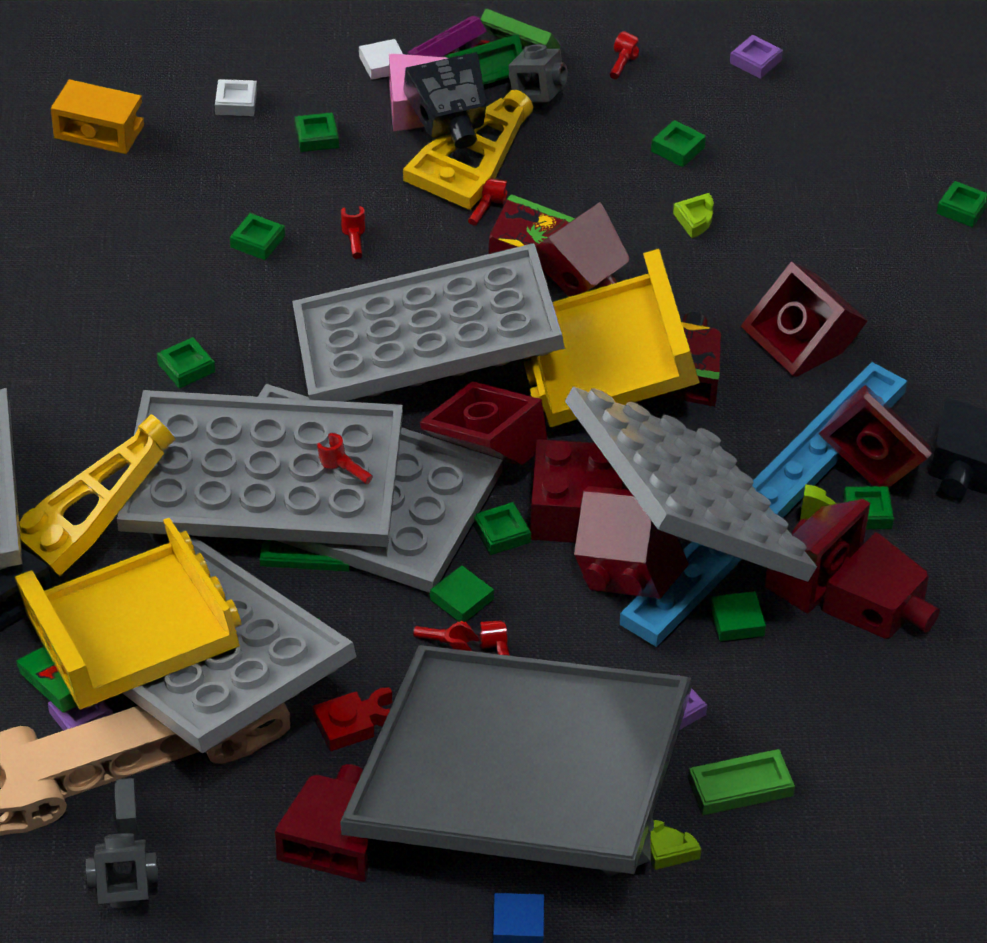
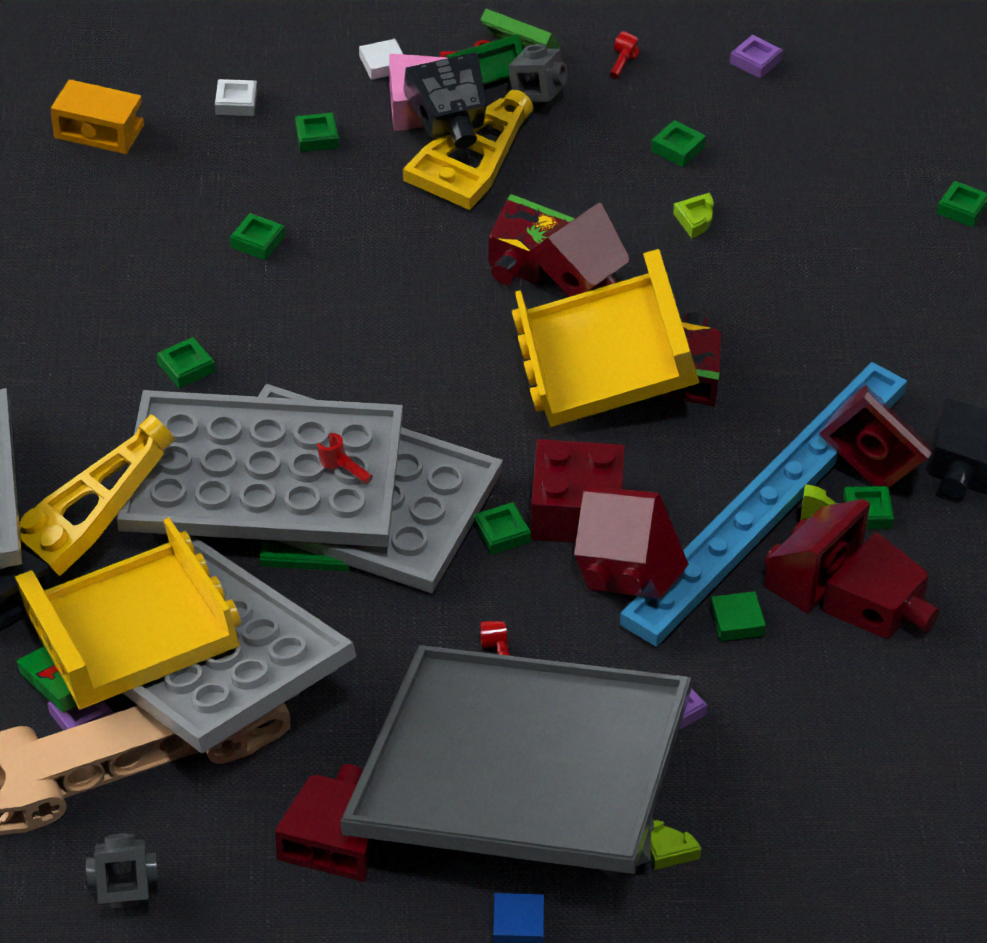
(126, 807): dark grey tile -> none
(349, 719): red plate -> none
(354, 226): red hand -> none
(426, 325): light grey plate -> none
(455, 635): red hand -> none
(461, 36): magenta plate -> none
(462, 594): green tile -> none
(490, 422): dark red slope -> none
(493, 192): red hand -> none
(689, 483): light grey plate -> none
(741, 782): bright green tile -> none
(803, 321): dark red slope -> none

